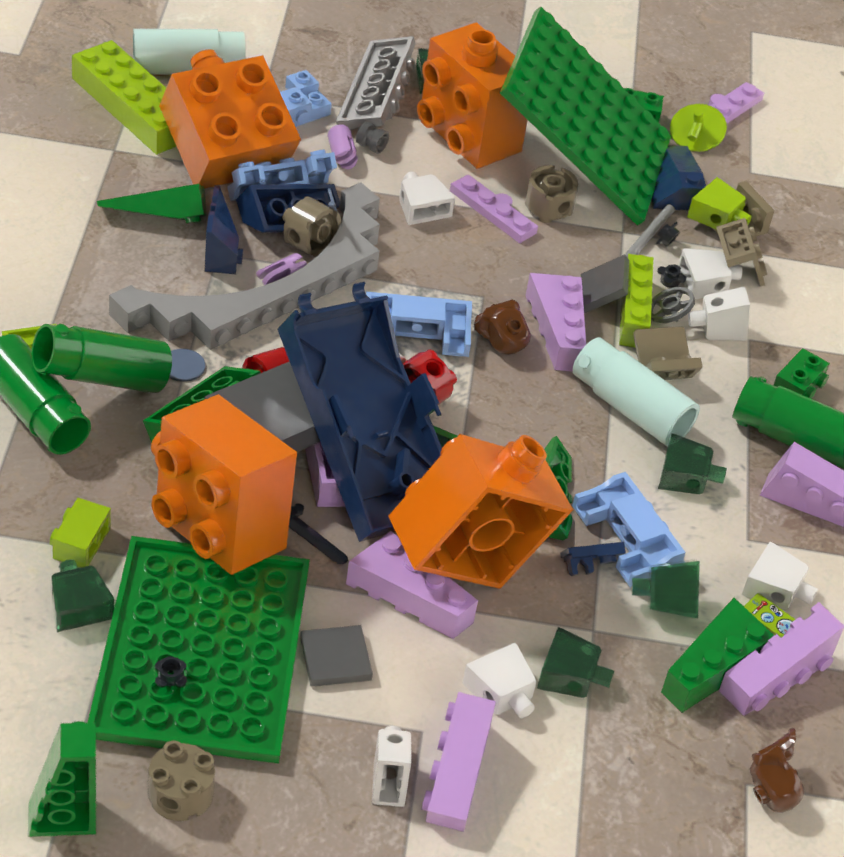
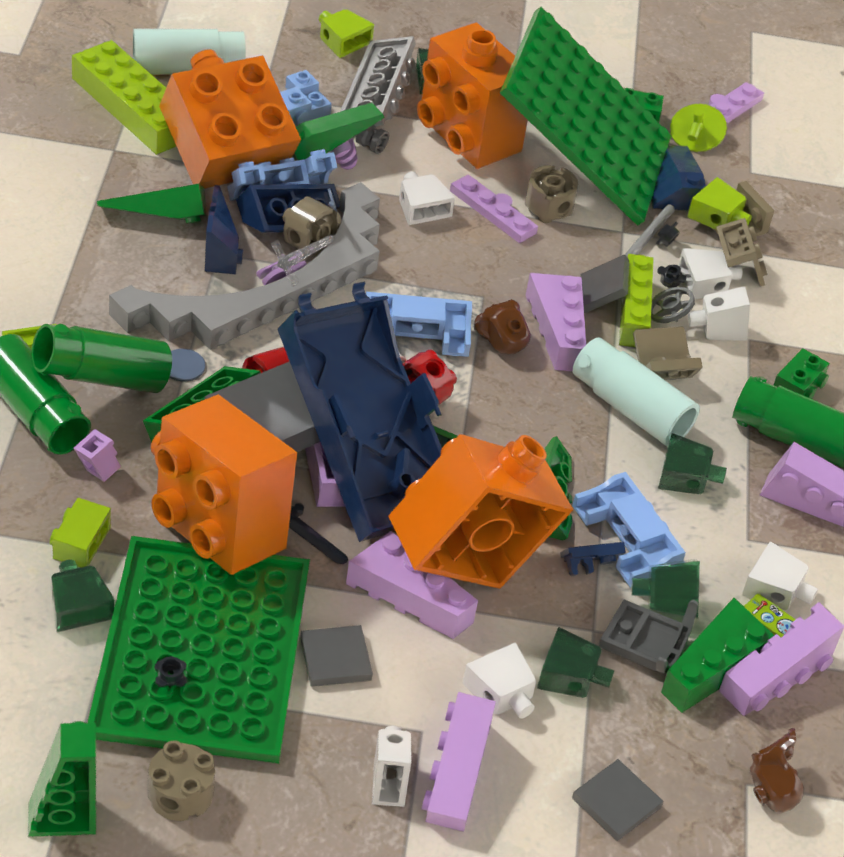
(98, 455): none -> lavender brick
(286, 261): none -> clear piece
(334, 129): none -> green wedge
(345, 31): none -> lime torso
(617, 799): none -> dark grey tile
(648, 636): none -> dark grey piece

